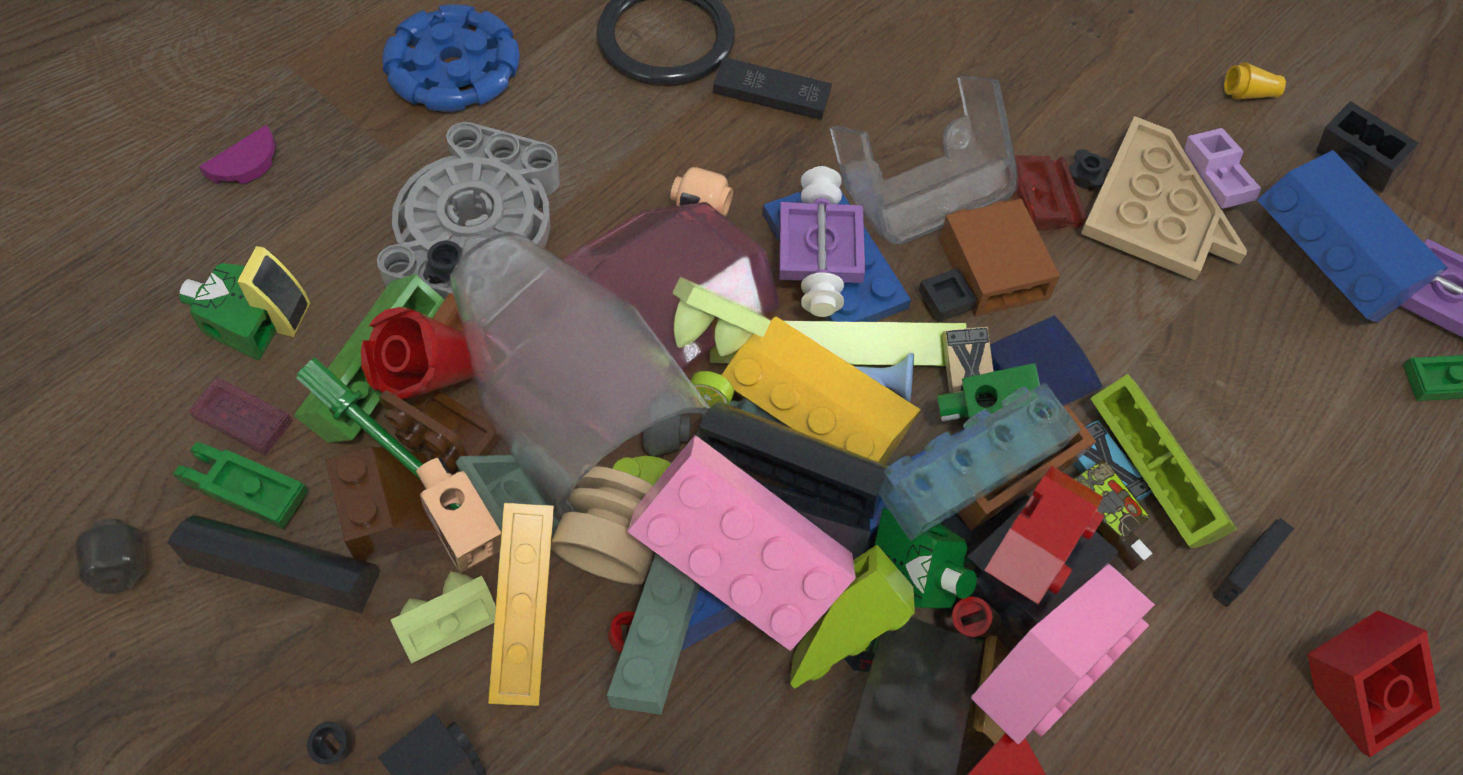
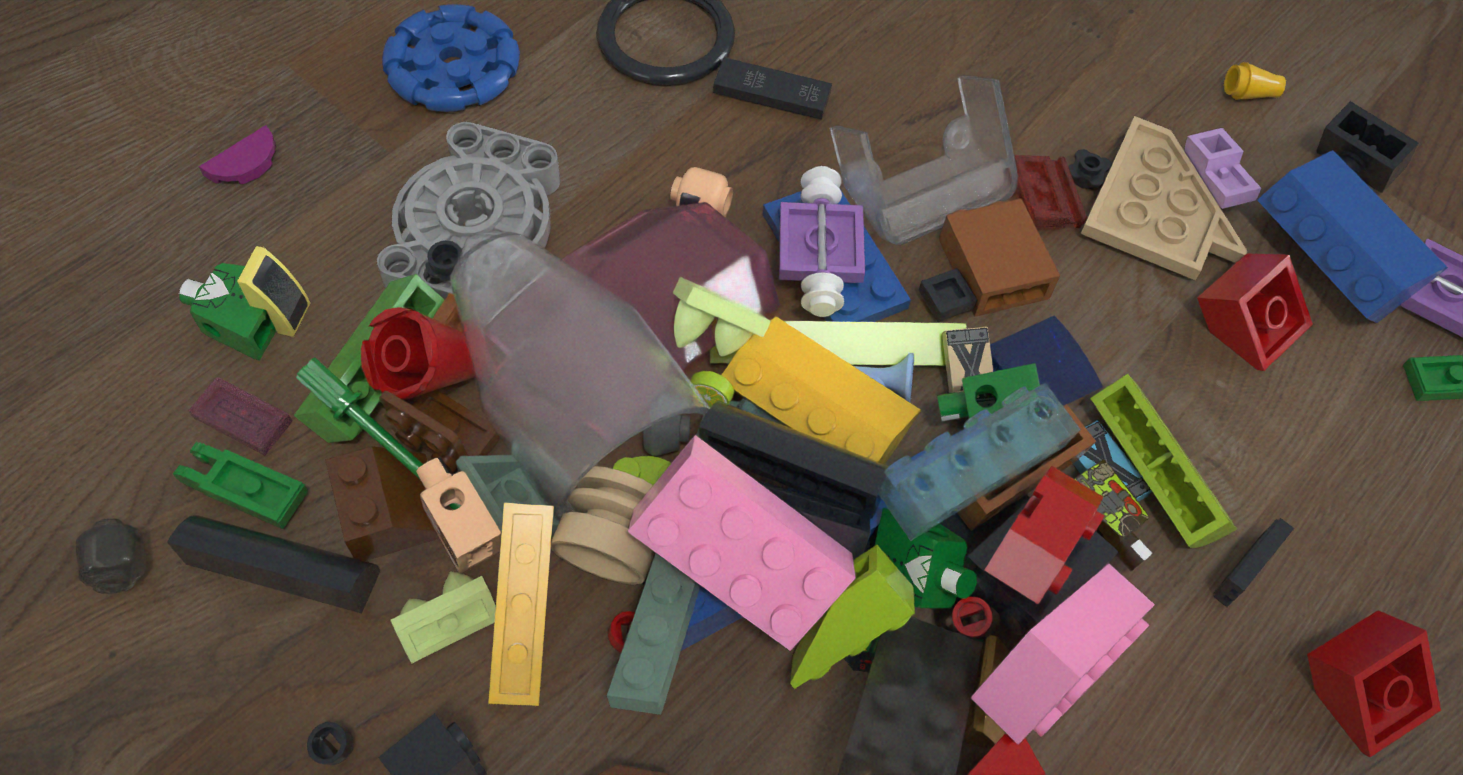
(1257, 308): none -> red slope

